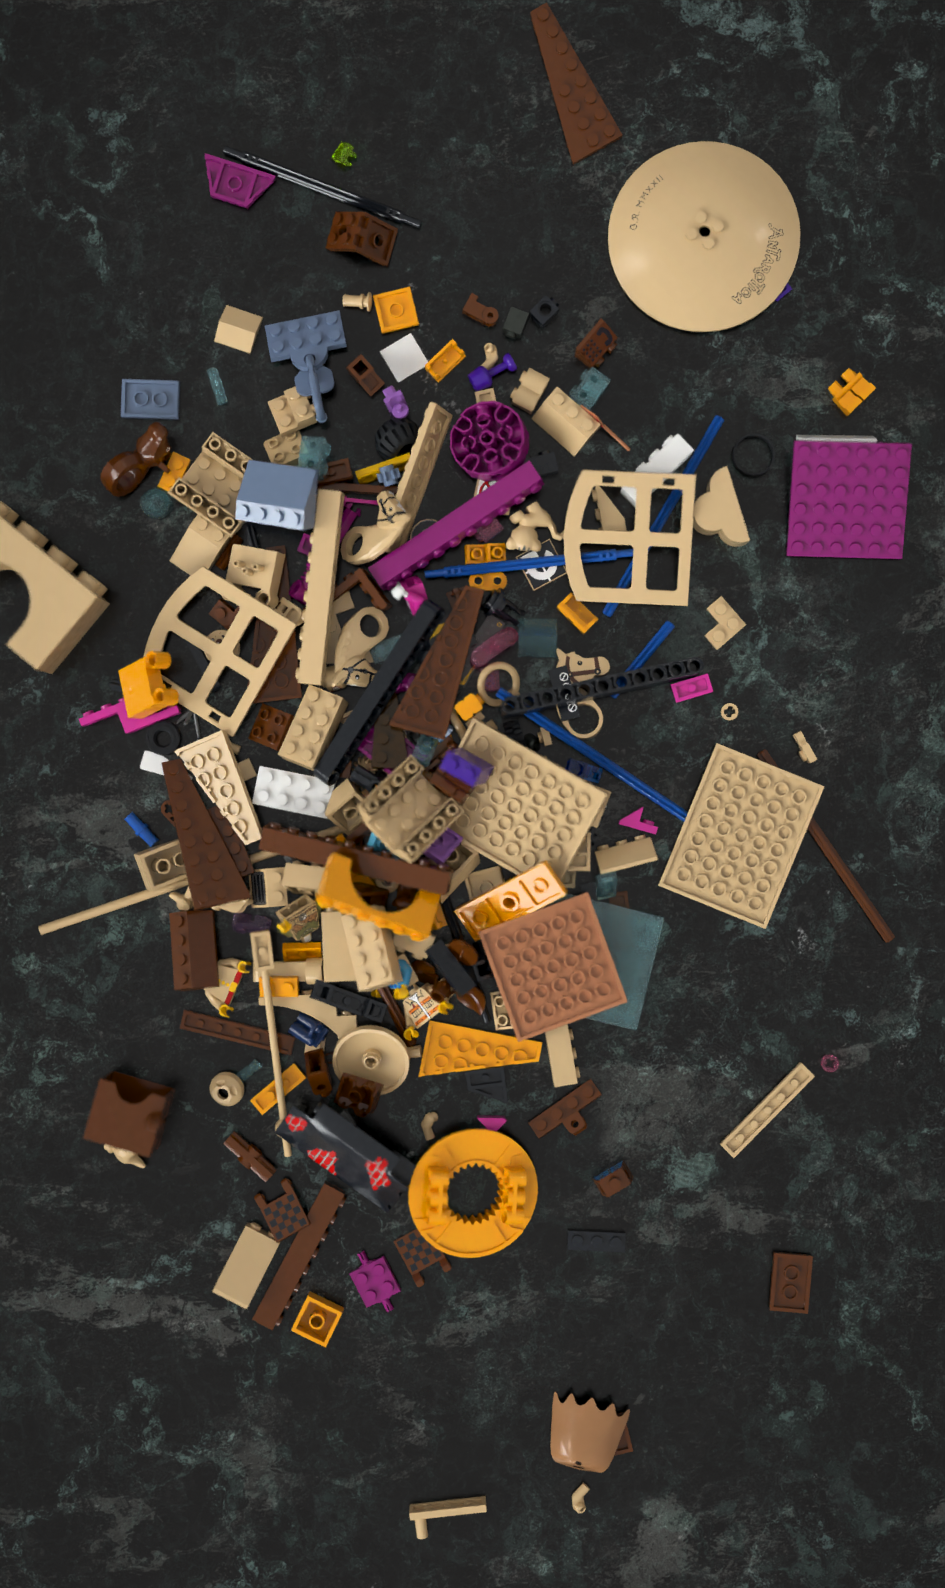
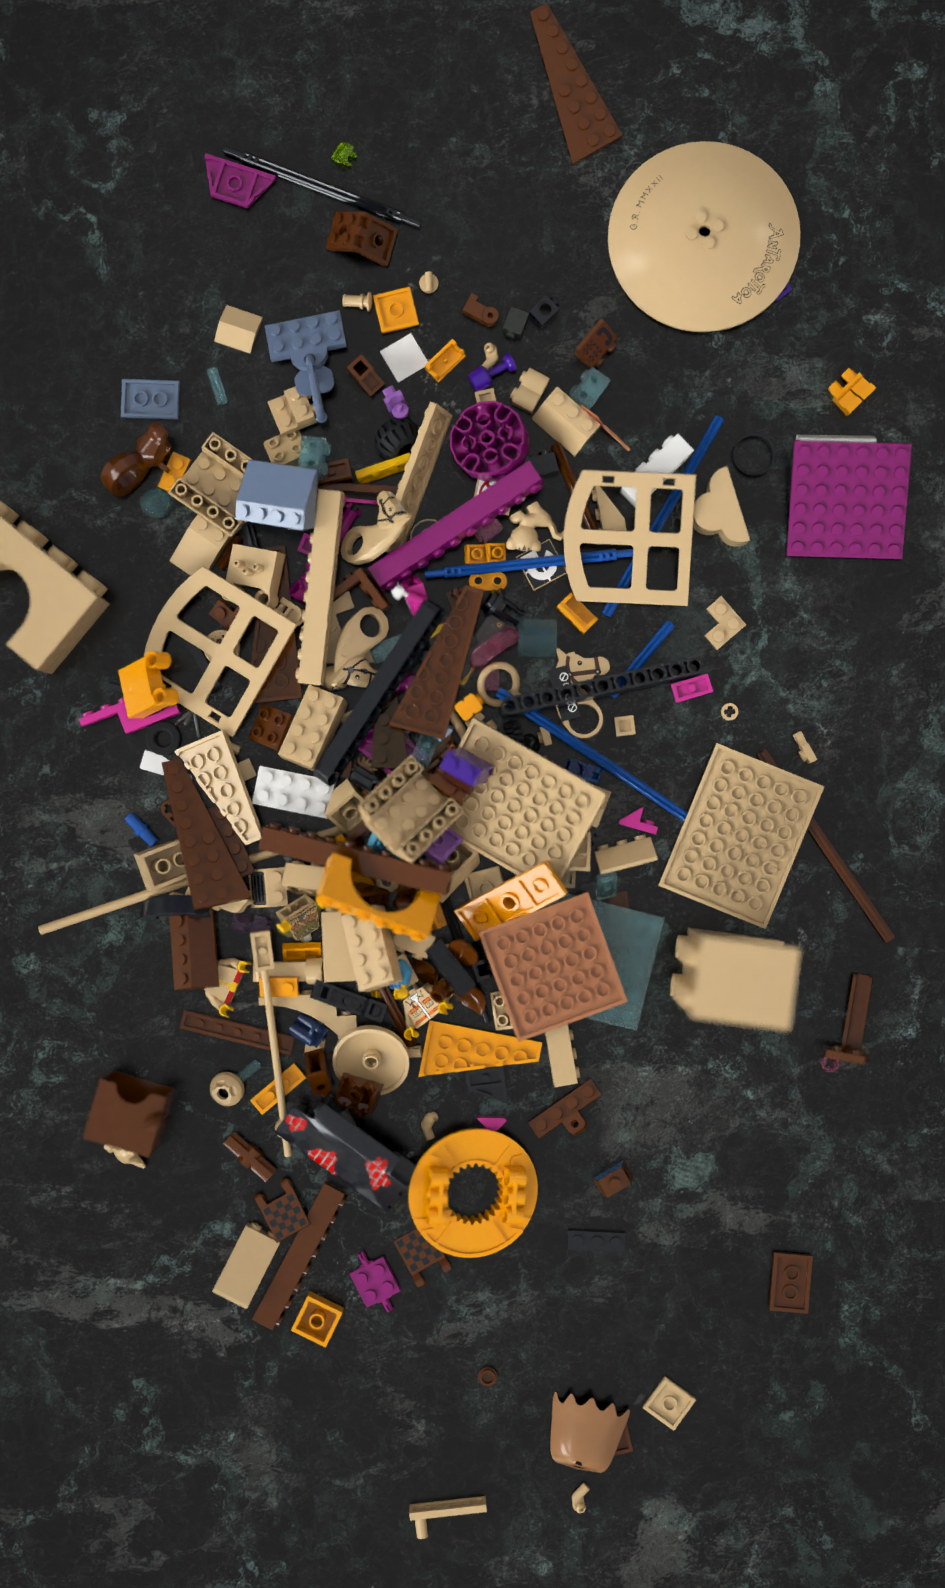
(171, 906): none -> black slope
(388, 475): sand blue gear -> none
(428, 282): none -> tan plate
(487, 1376): none -> reddish brown plate
(571, 481): none -> reddish brown axle
(624, 725): none -> tan plate
(669, 1403): none -> tan tile
(735, 978): none -> tan arch
(766, 1110): tan plate -> none
(855, 1023): none -> reddish brown bracket

